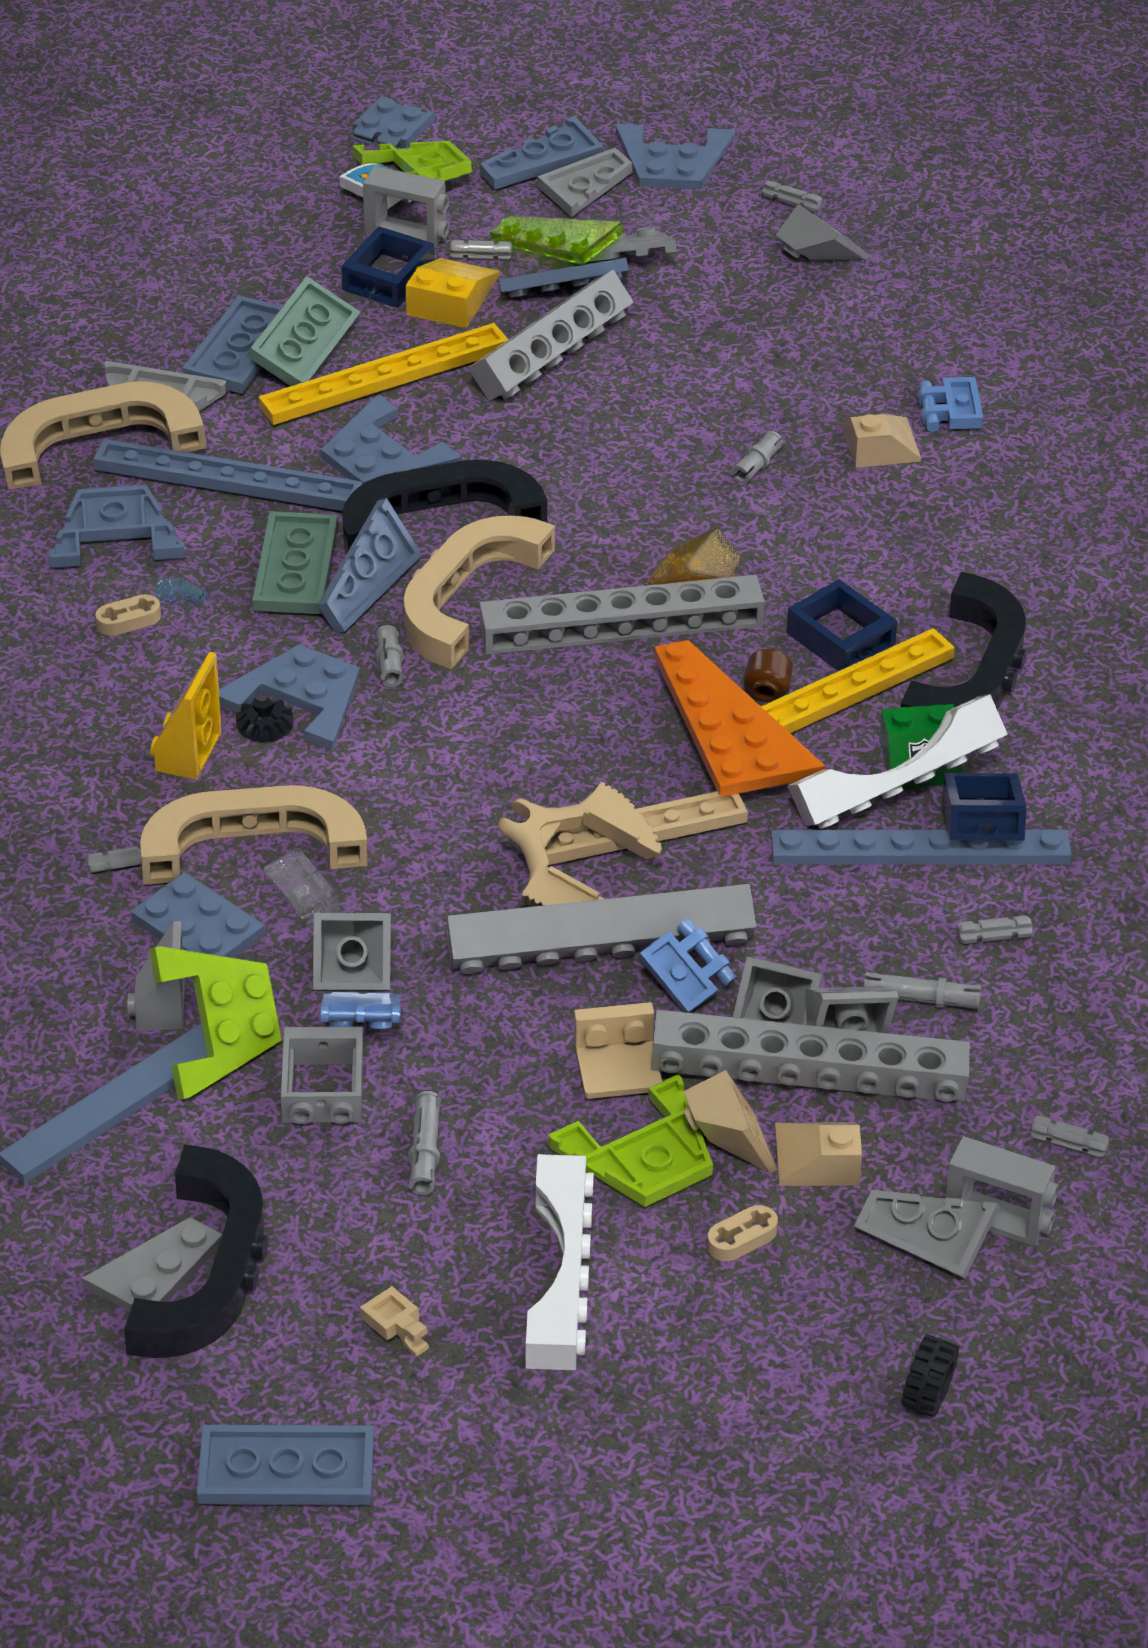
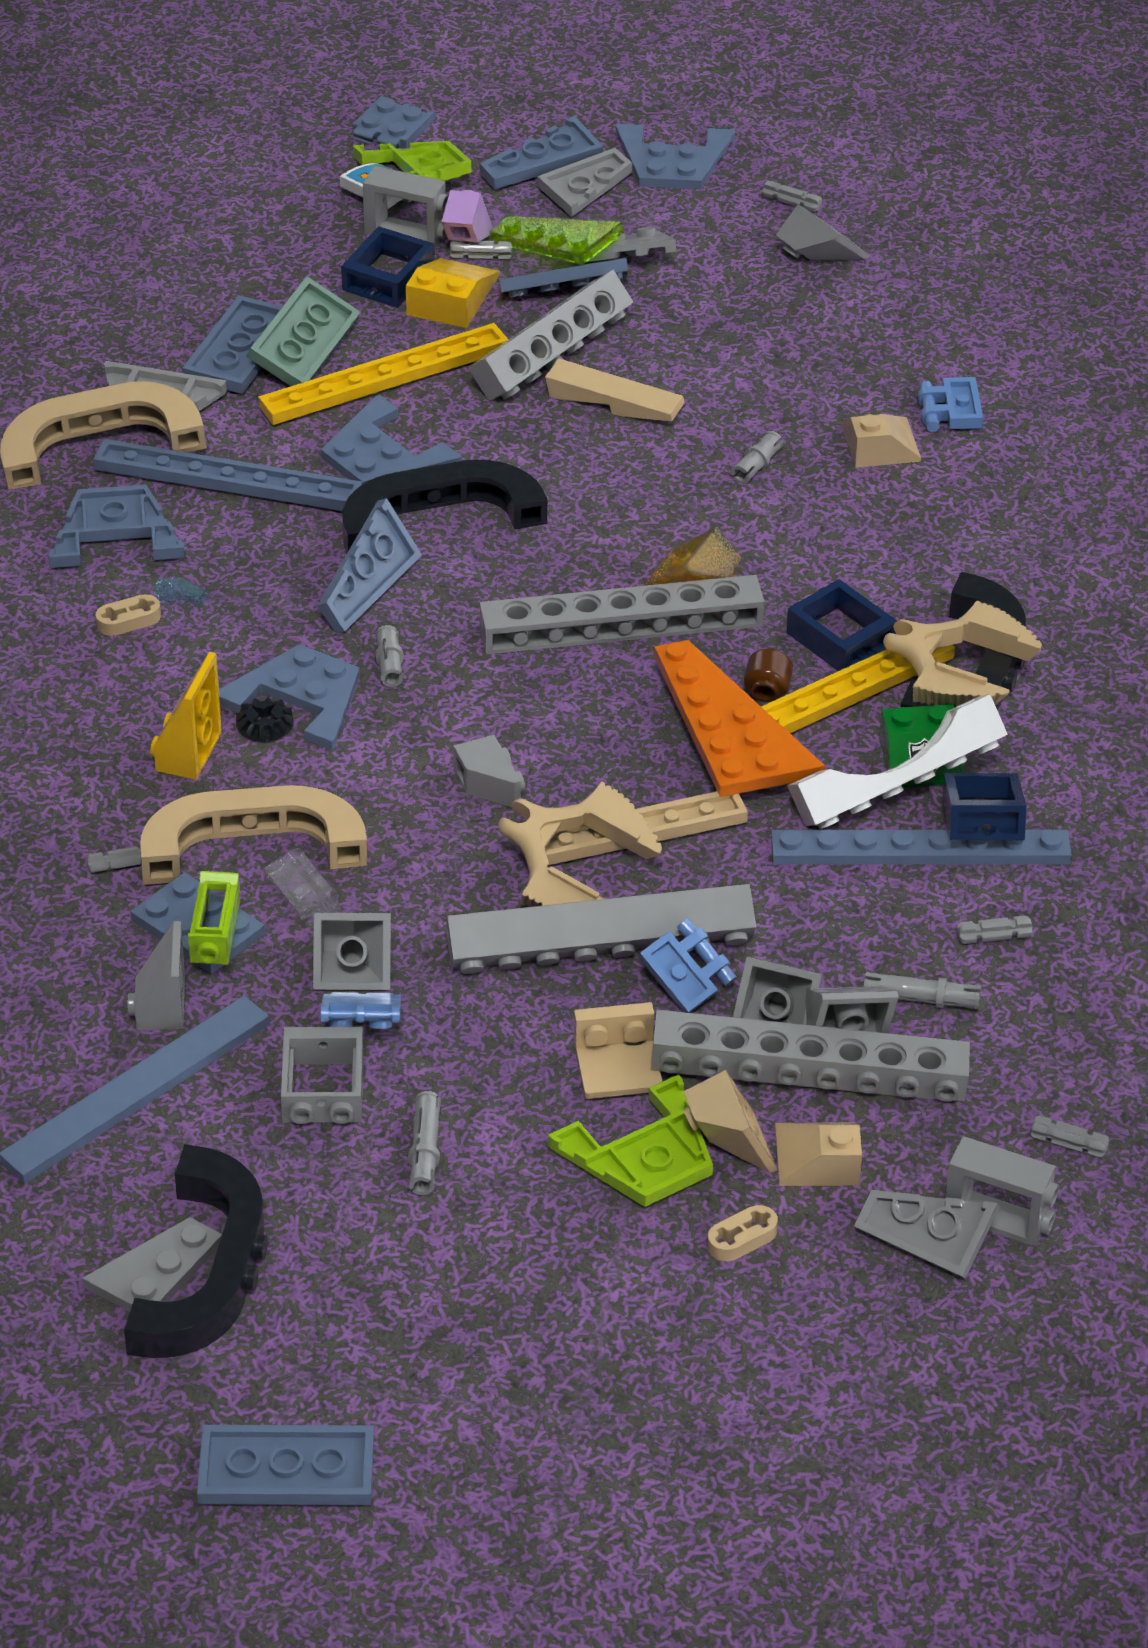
(214, 944): none -> lime window
(233, 1009): lime wing -> none
(295, 562): sand green plate -> none
(395, 1315): tan plate -> none
(466, 217): none -> lavender slope
(480, 542): tan arch -> none
(487, 770): none -> light grey slope
(553, 1321): white arch -> none
(624, 396): none -> tan slope
(930, 1375): black tyre -> none
(979, 626): none -> tan piece

